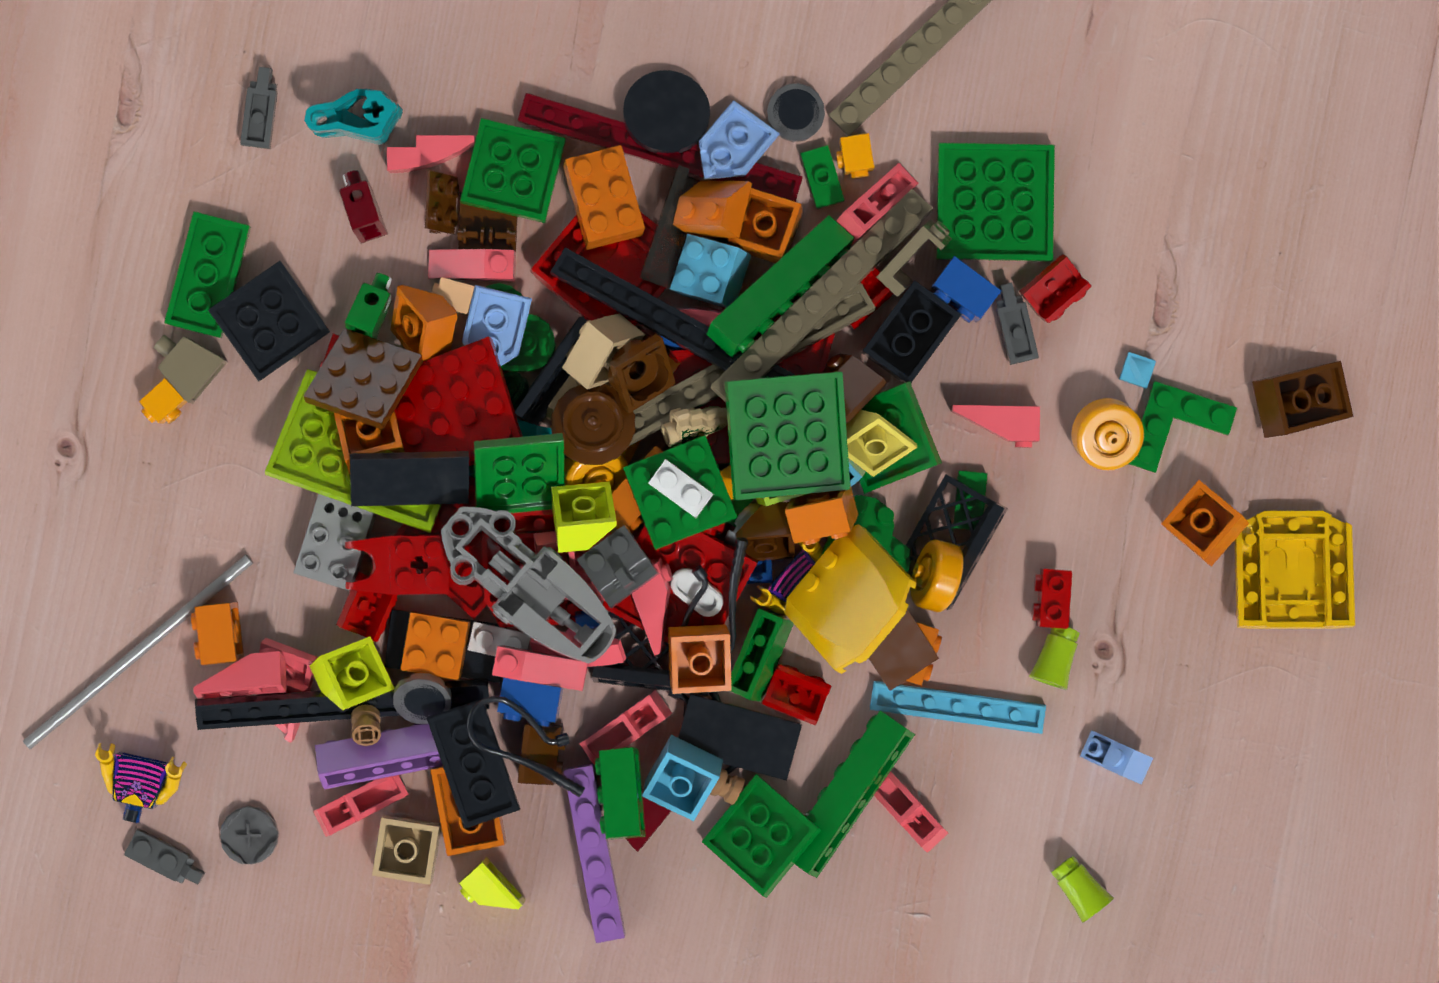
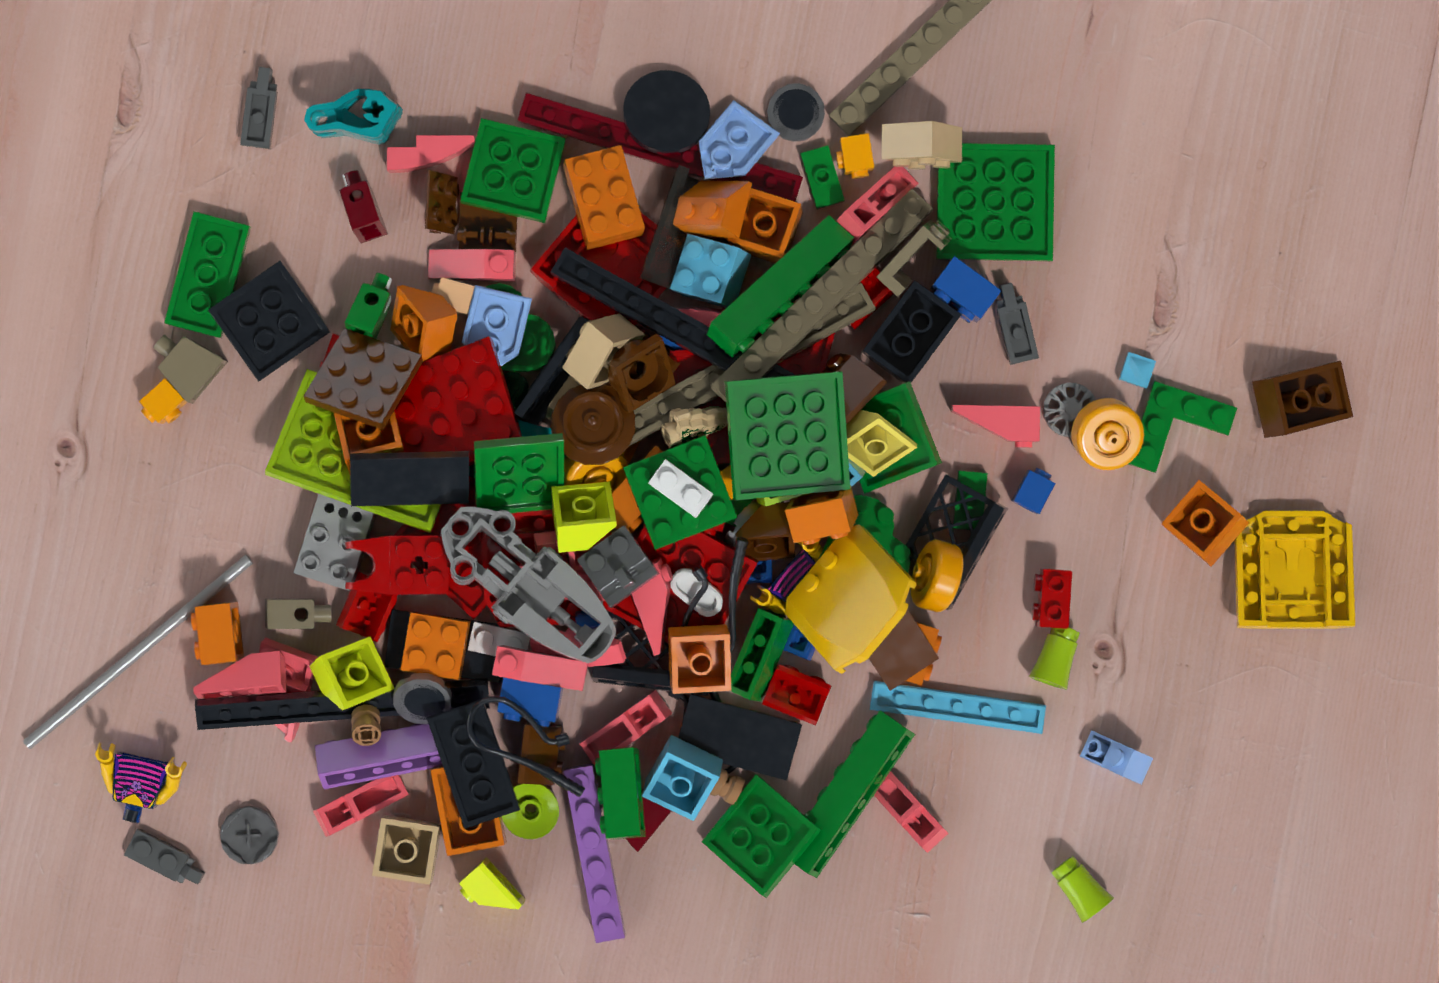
(280, 613): none -> dark tan torso
(537, 823): none -> lime dish
(799, 644): none -> blue tile
(921, 144): none -> tan brick
(1034, 490): none -> blue brick
(1055, 289): red bracket -> none
(1067, 408): none -> light grey wheel

